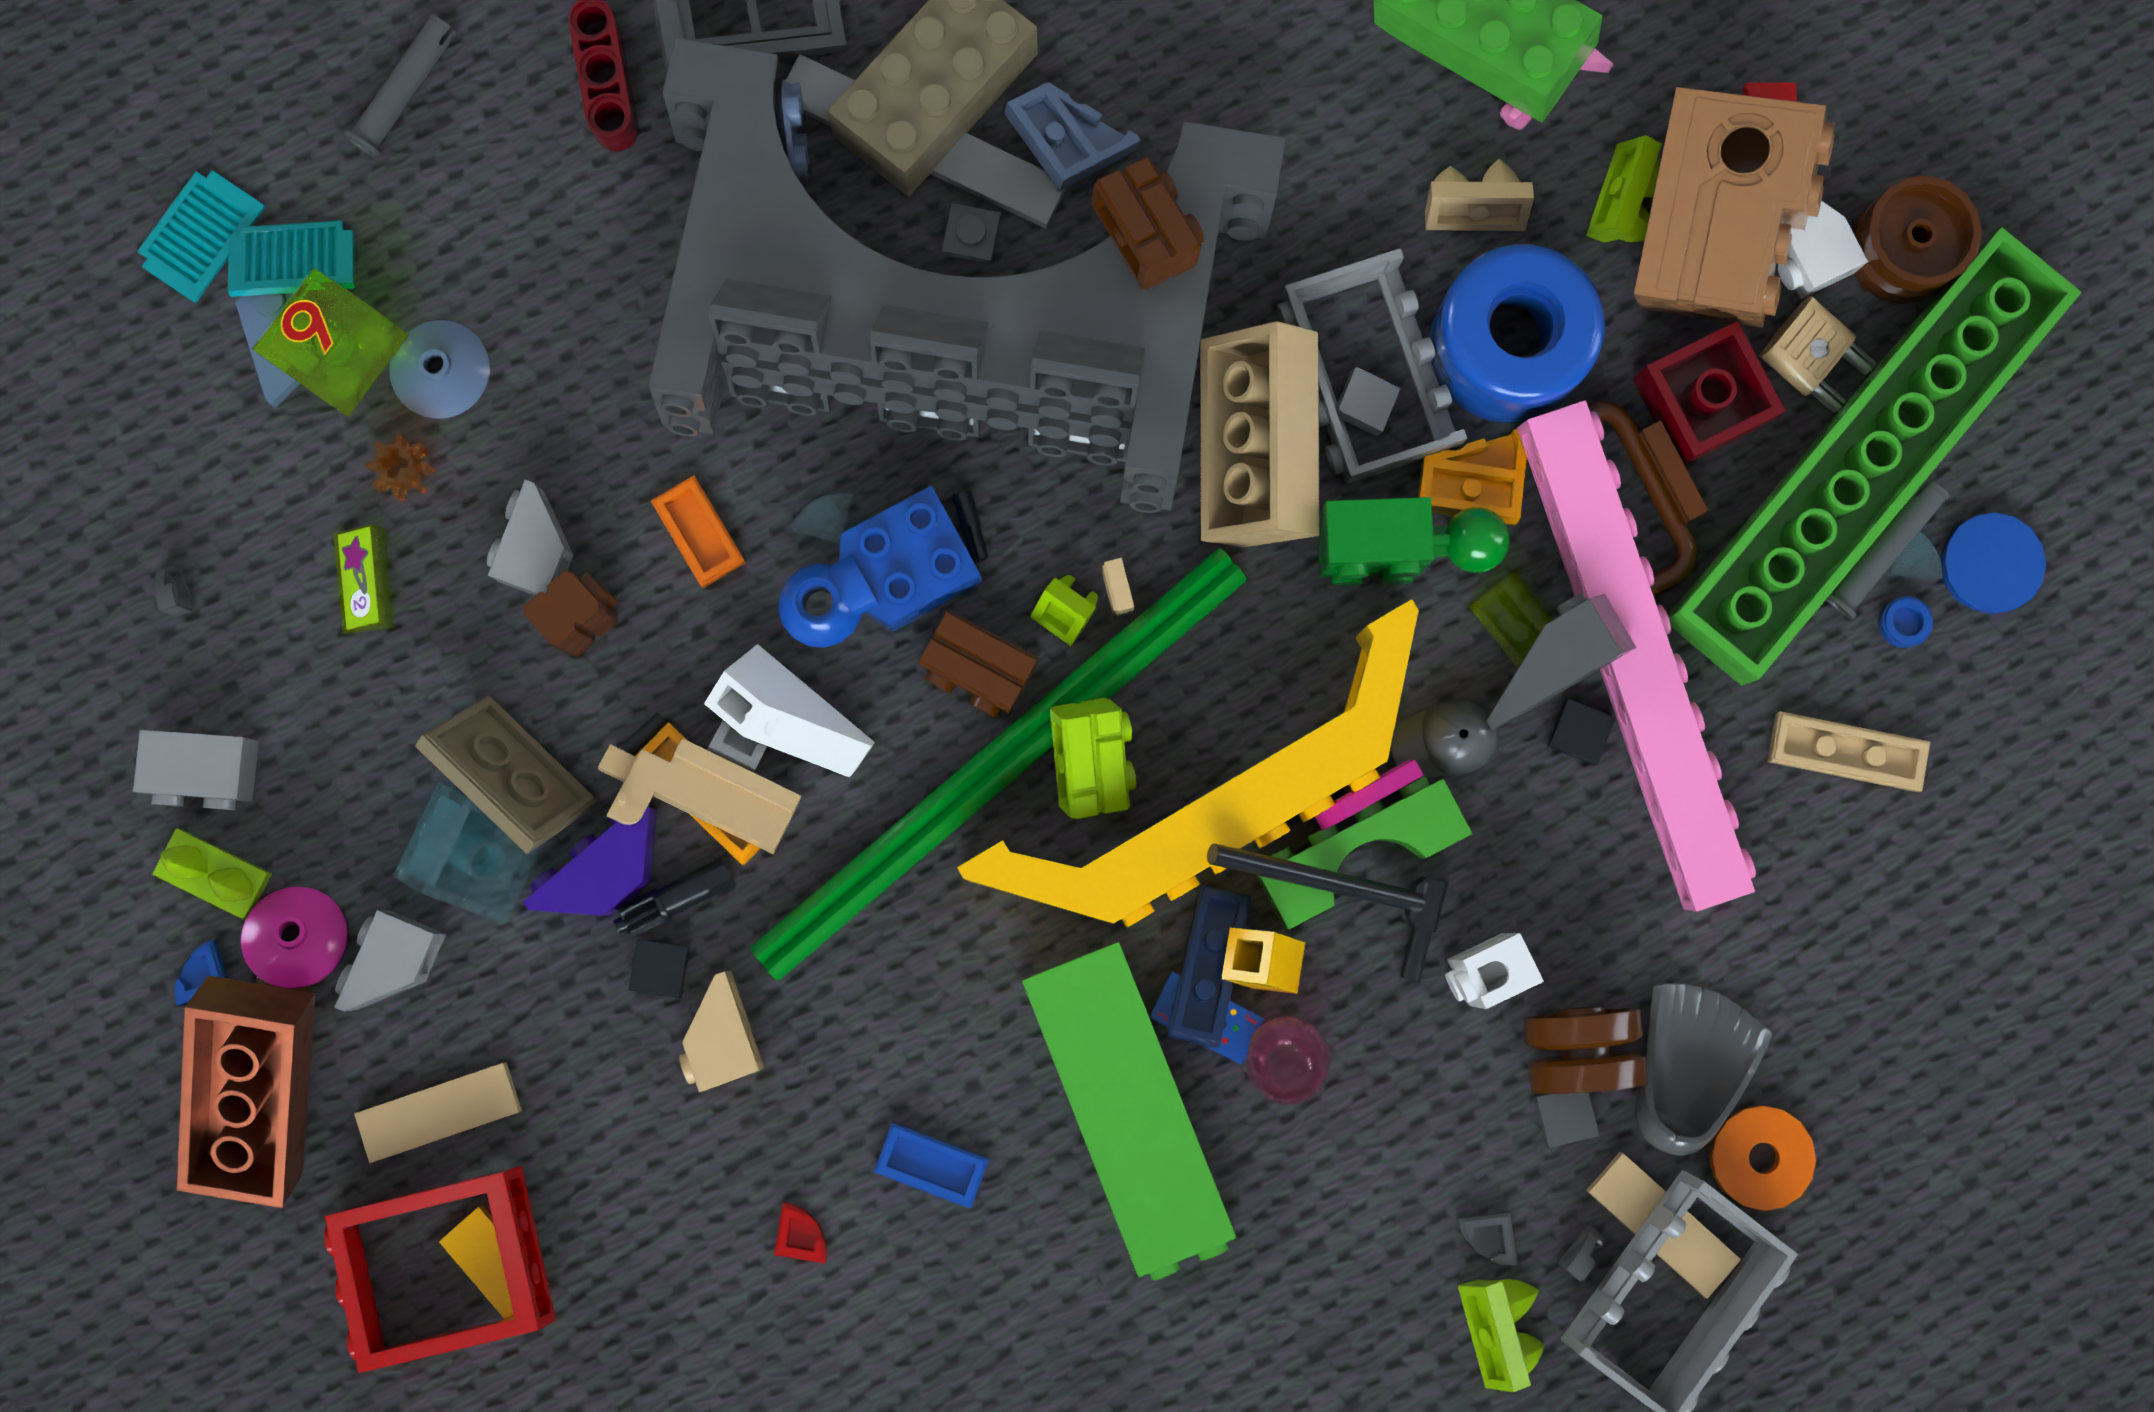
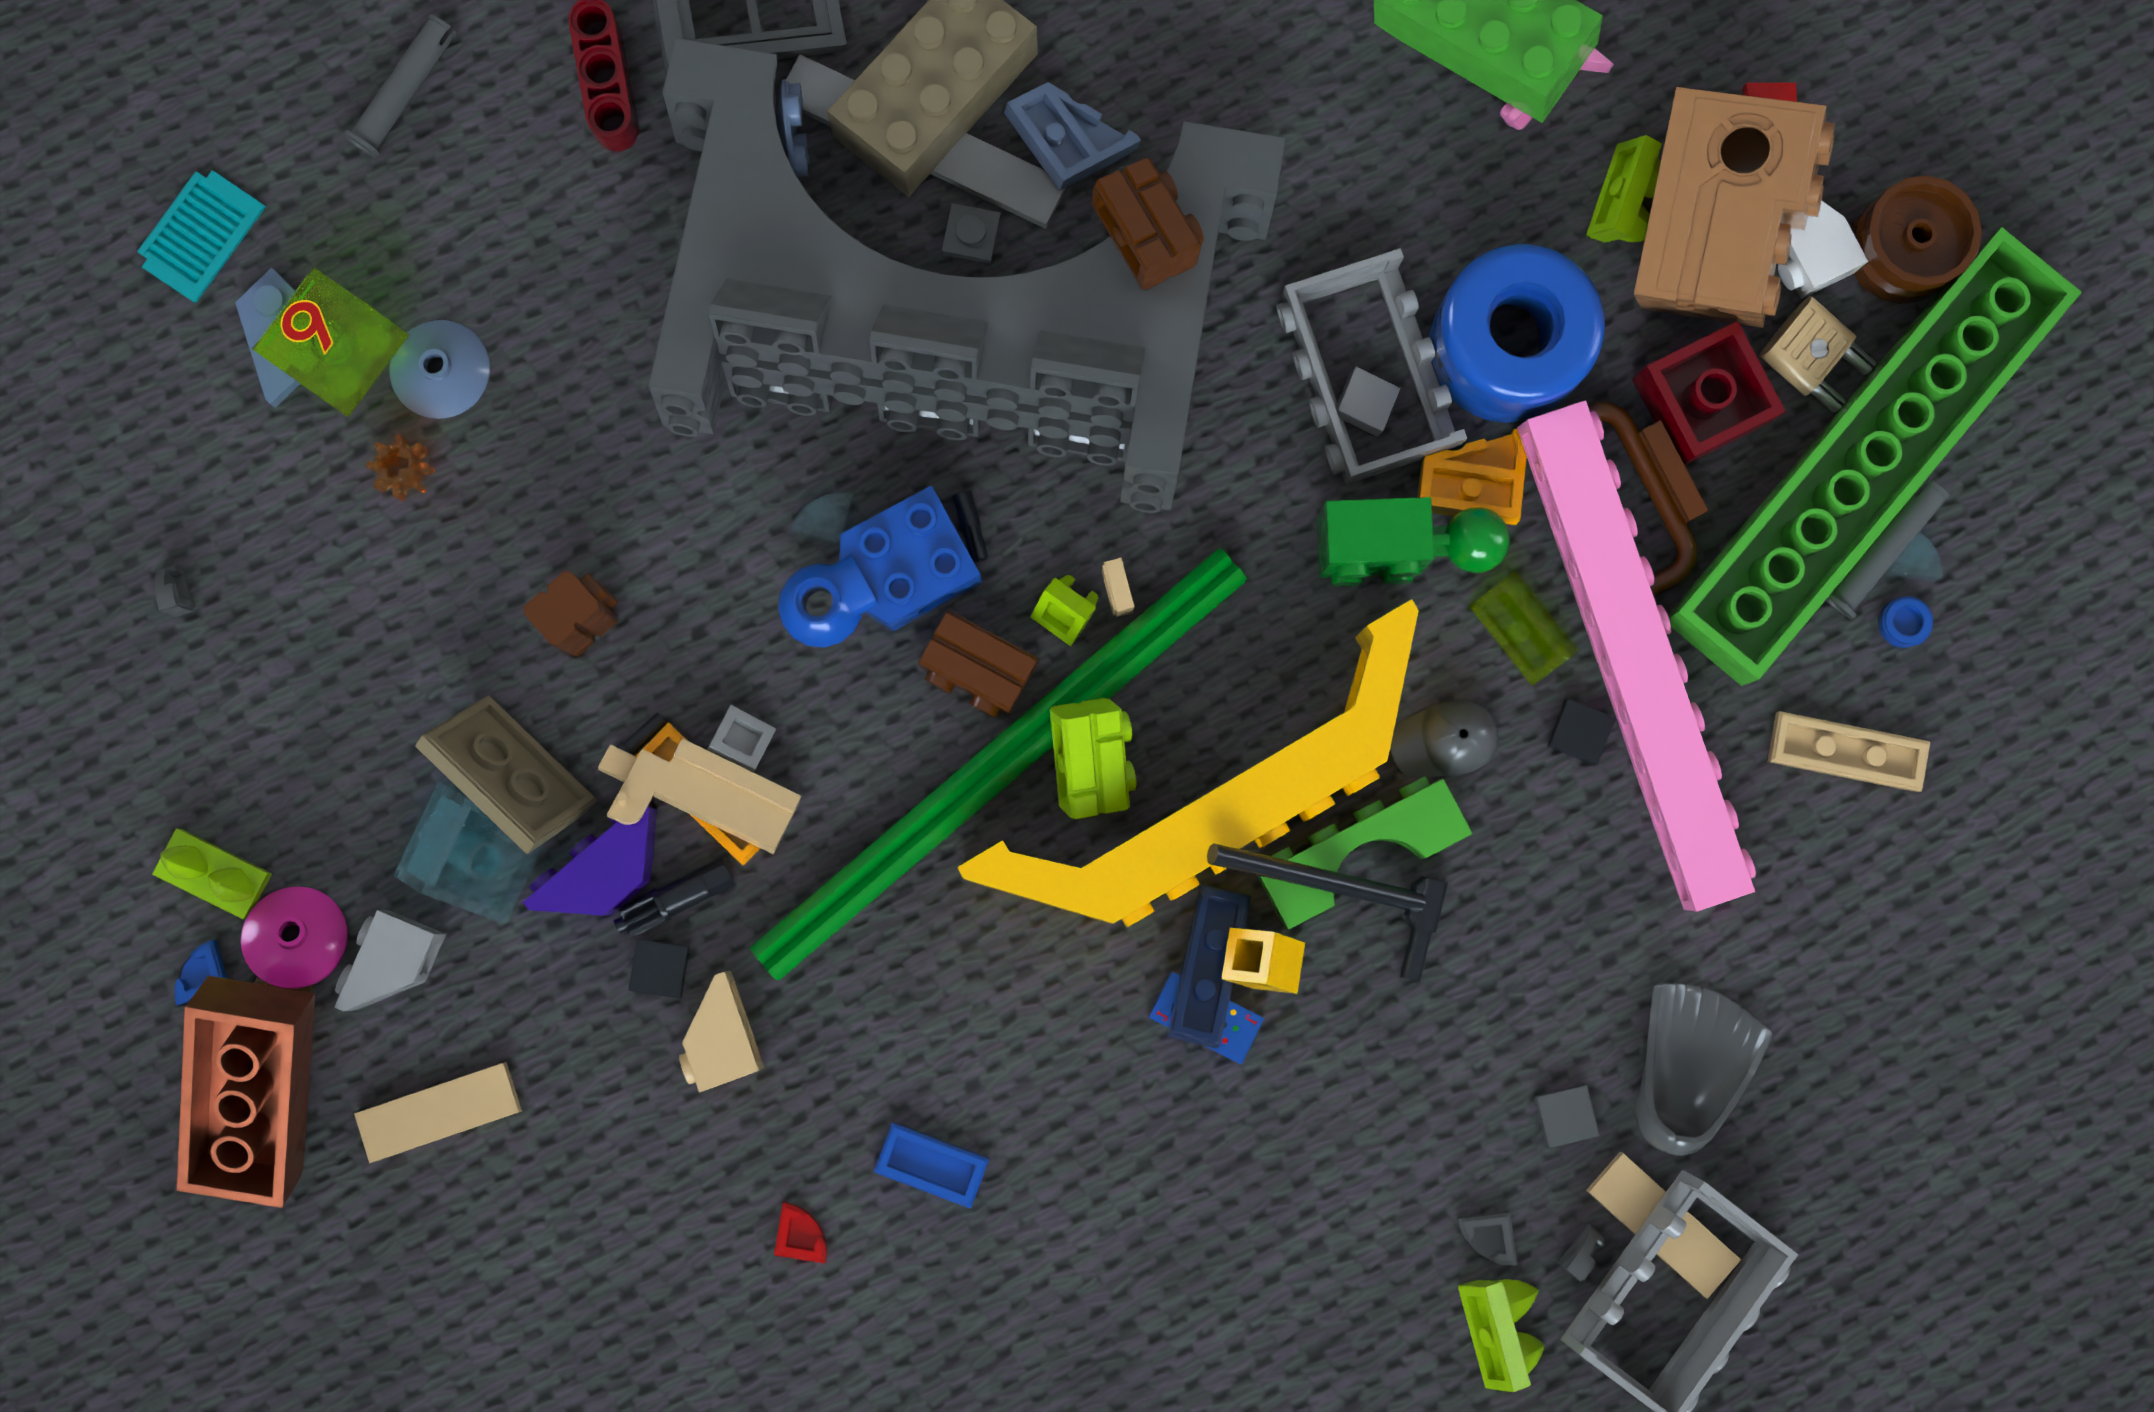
(195, 767): light grey brick -> none
(282, 255): teal window -> none
(363, 579): slope -> none
(477, 1253): yellow tile -> none
(518, 1252): red window -> none
(532, 544): light grey slope -> none
(698, 531): orange tile -> none
(782, 712): white slope -> none
(1129, 1112): bright green brick -> none
(1259, 435): tan brick -> none
(1288, 1060): clear pink hair -> none
(1380, 788): dark pink tile -> none
(1491, 205): tan tile -> none
(1492, 971): white brick -> none
(1564, 653): dark grey slope -> none
(1585, 1050): reddish brown wheel -> none
(1792, 1165): orange tile -> none
(1993, 563): blue tile -> none

